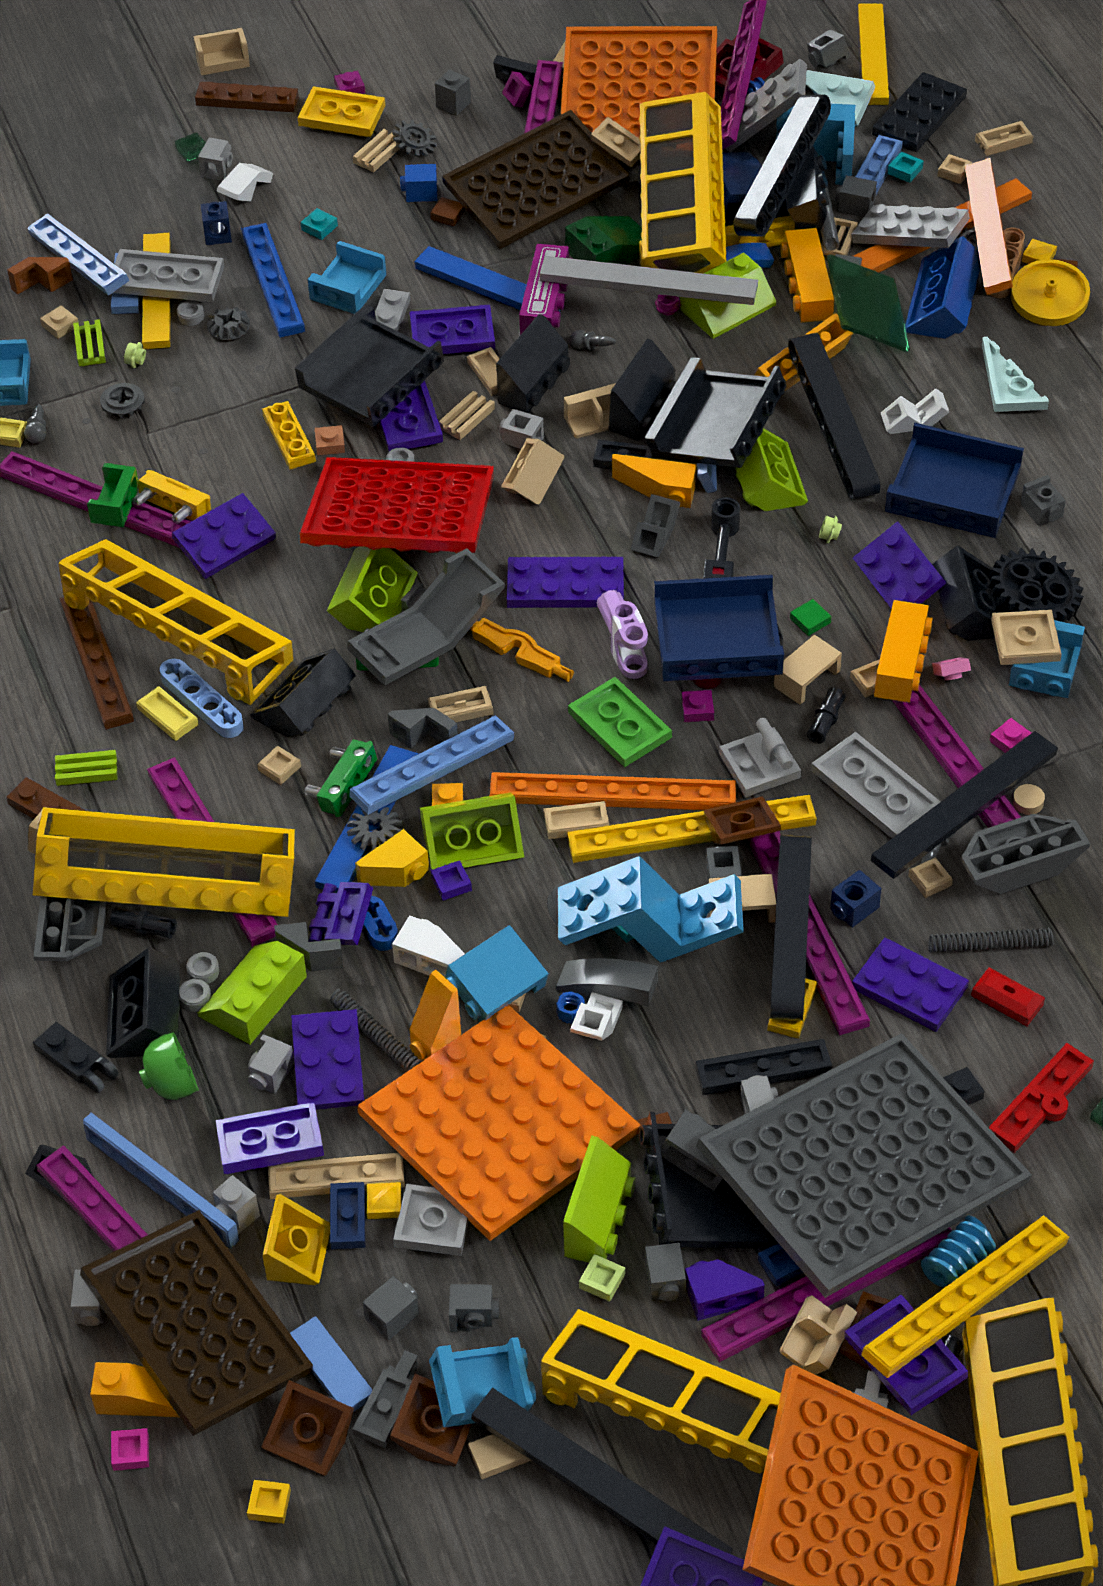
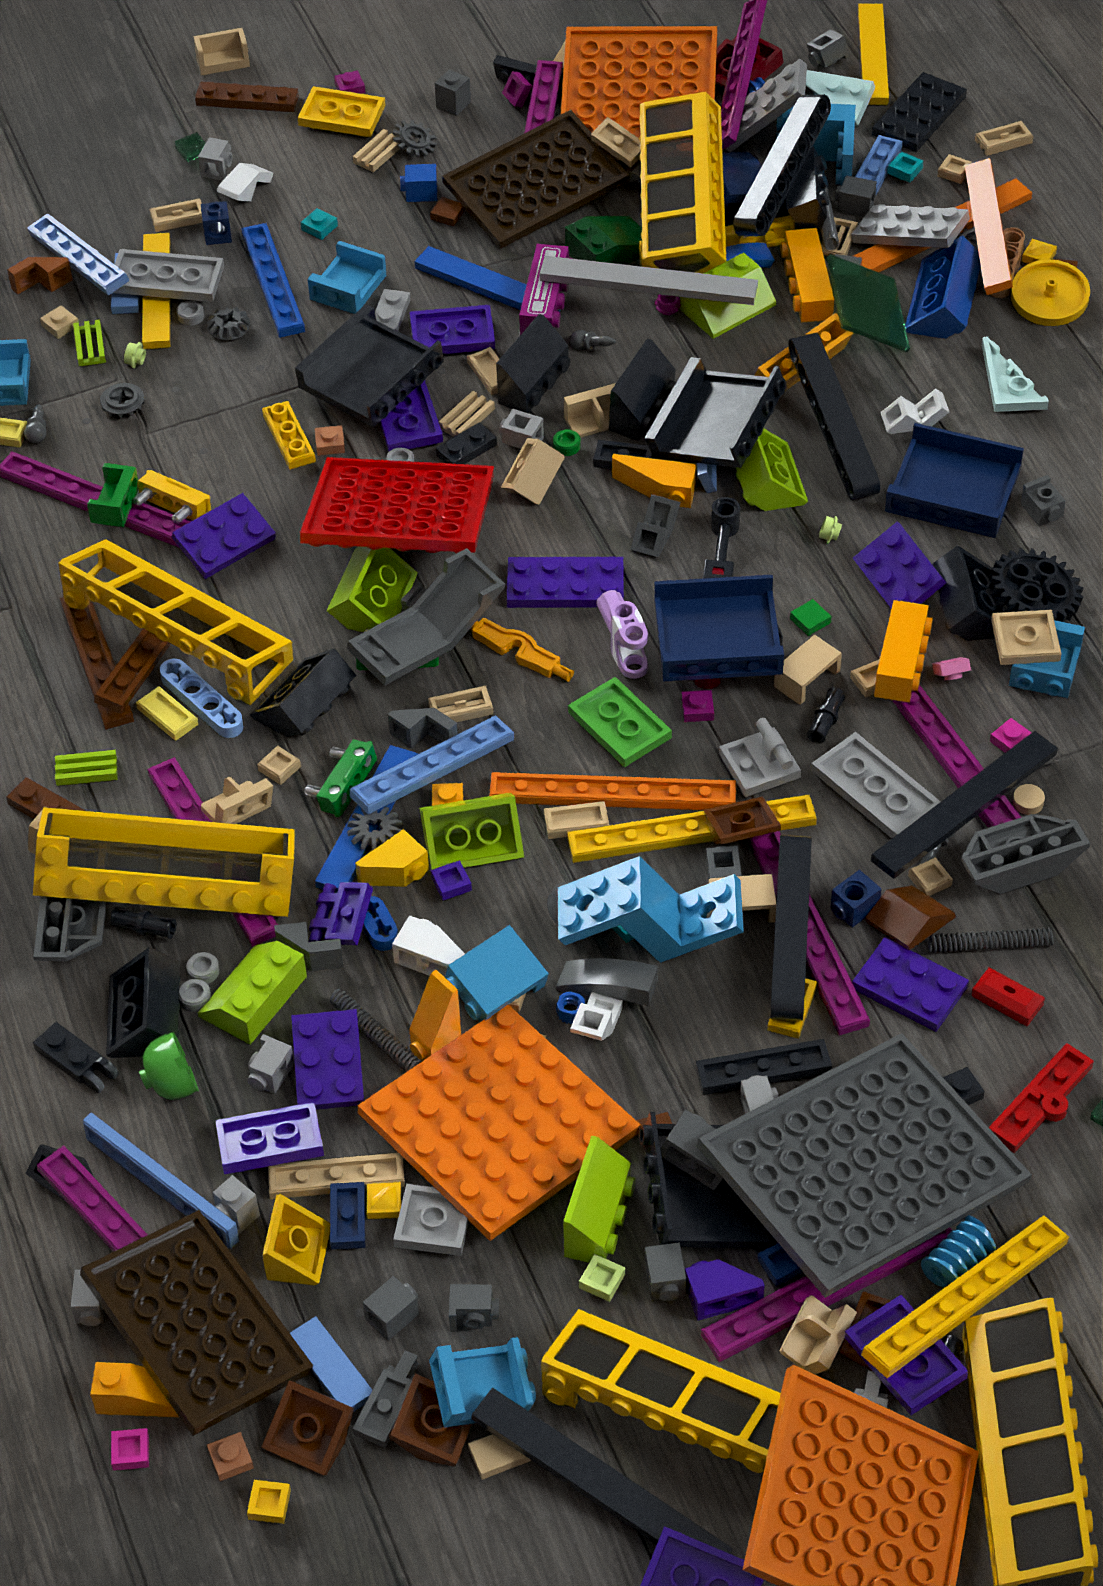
(131, 671): none -> reddish brown plate
(176, 215): none -> tan tile
(230, 1456): none -> nougat plate
(238, 801): none -> tan panel
(467, 445): none -> black plate
(567, 442): none -> green tile
(908, 916): none -> reddish brown slope

